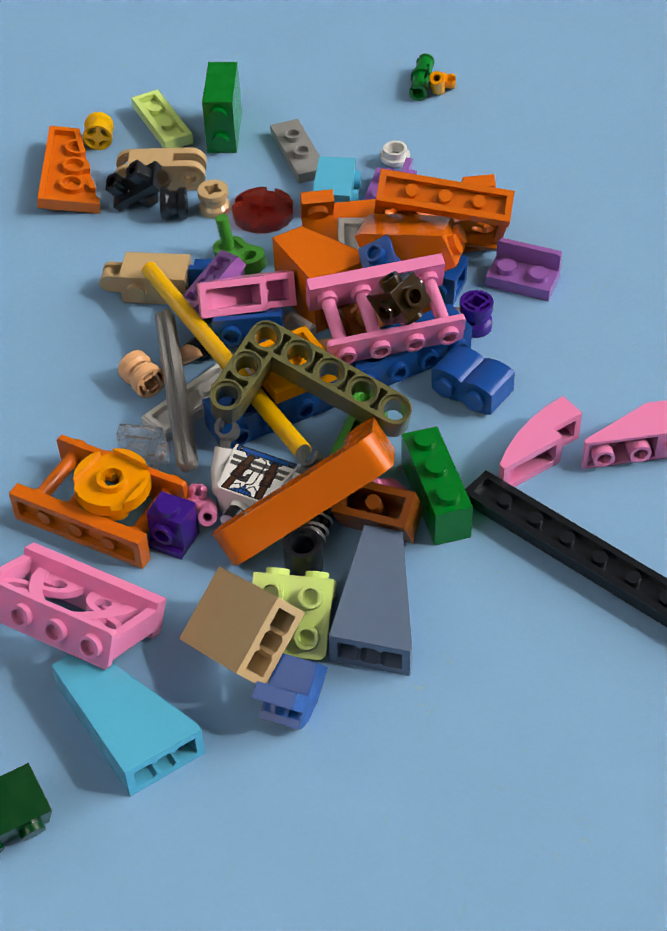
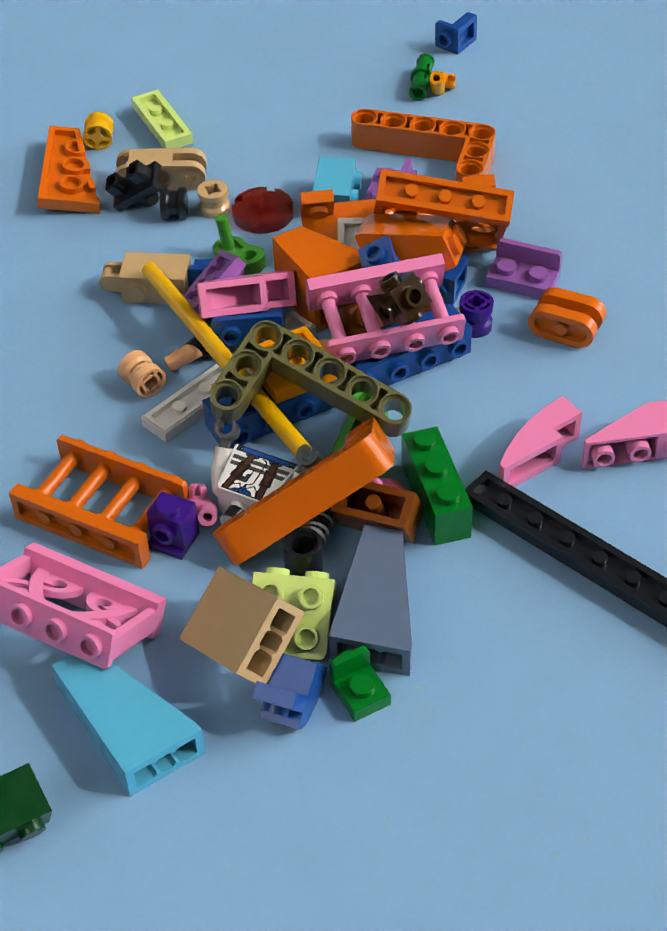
(117, 499): light orange plate -> none
(146, 442): clear bracket -> none
(176, 391): light grey axle -> none
(222, 107): green brick -> none
(296, 149): light grey plate -> none
(358, 683): none -> green bracket
(394, 154): white plate -> none
(427, 137): none -> orange beam
(458, 35): none -> blue bracket
(472, 379): blue brick -> none
(567, 317): none -> orange brick

